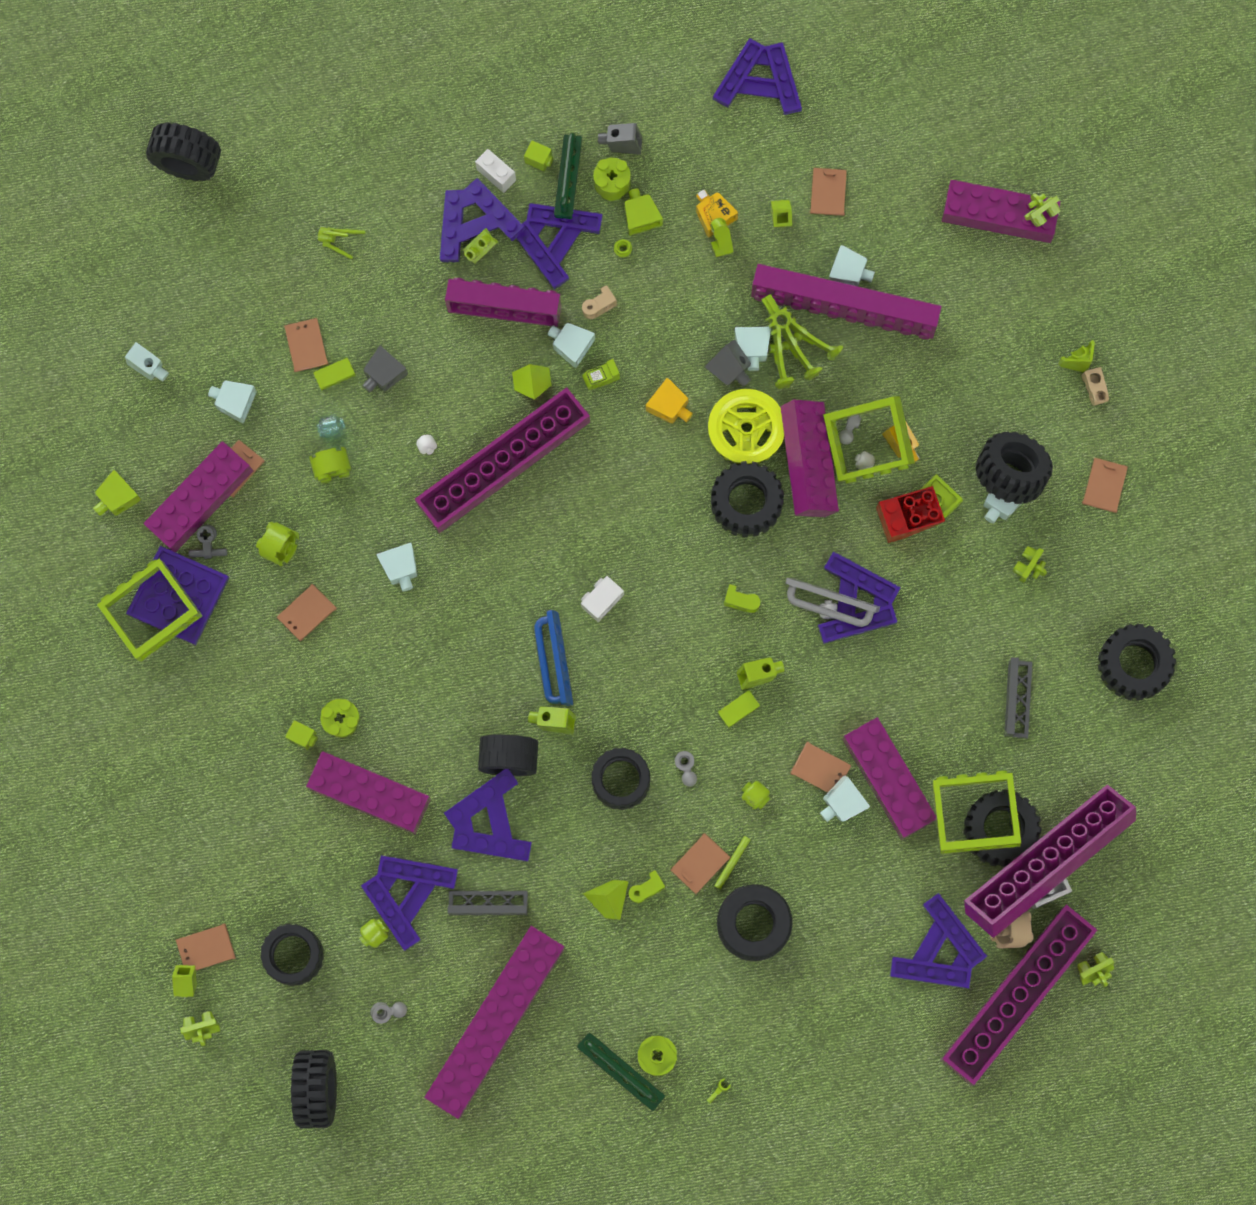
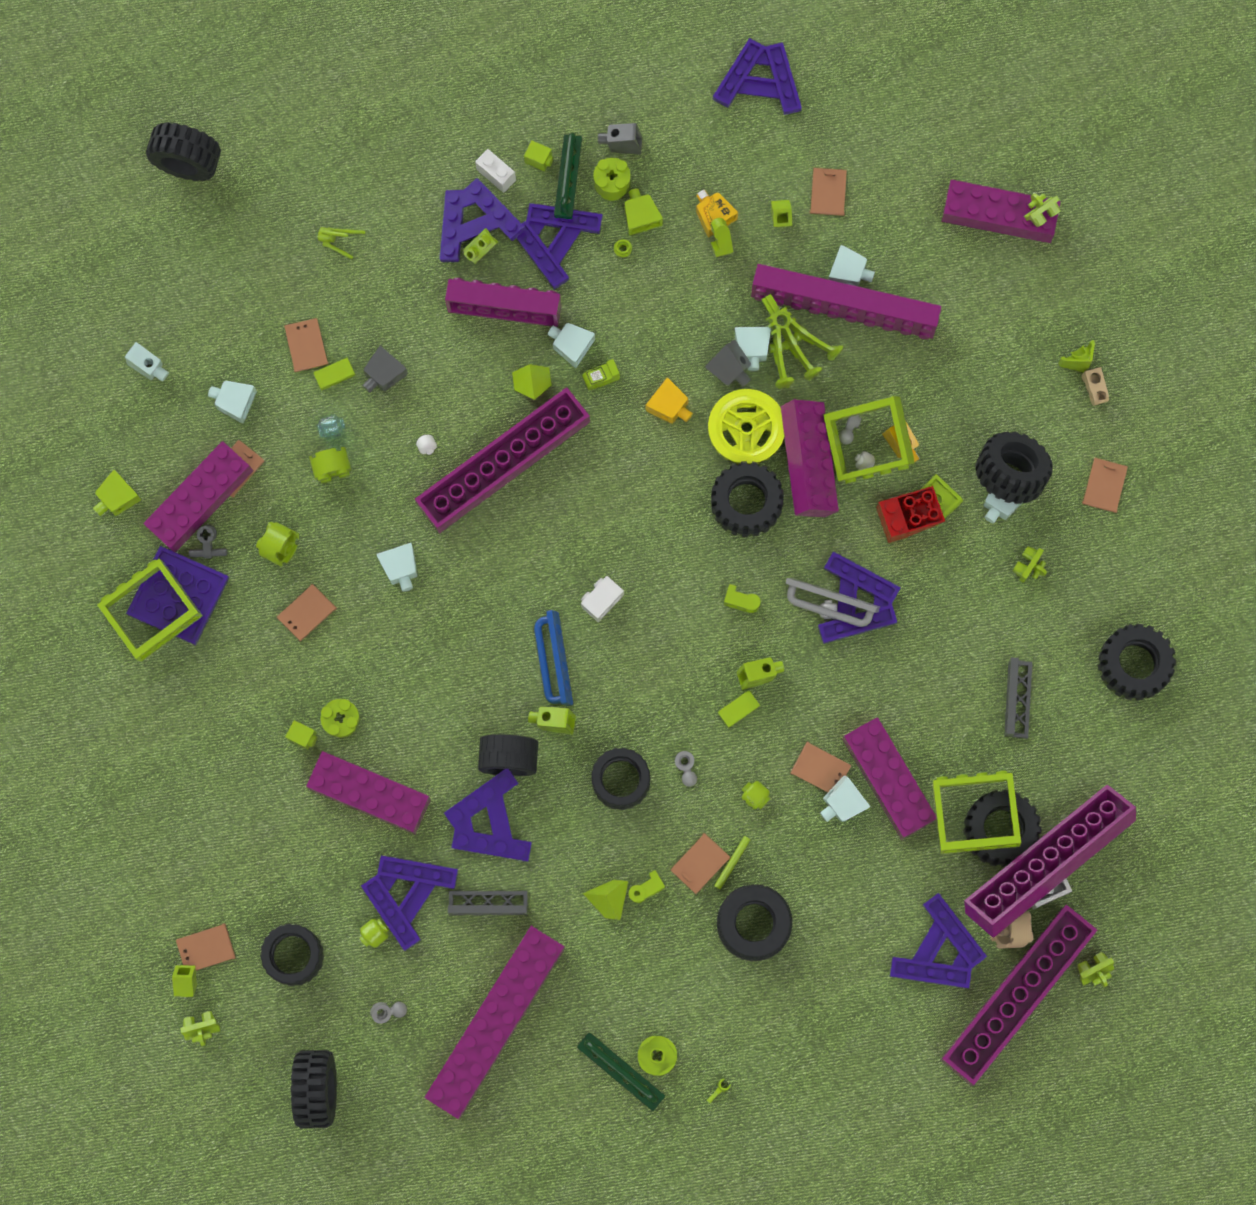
(595, 307): tan leg -> none

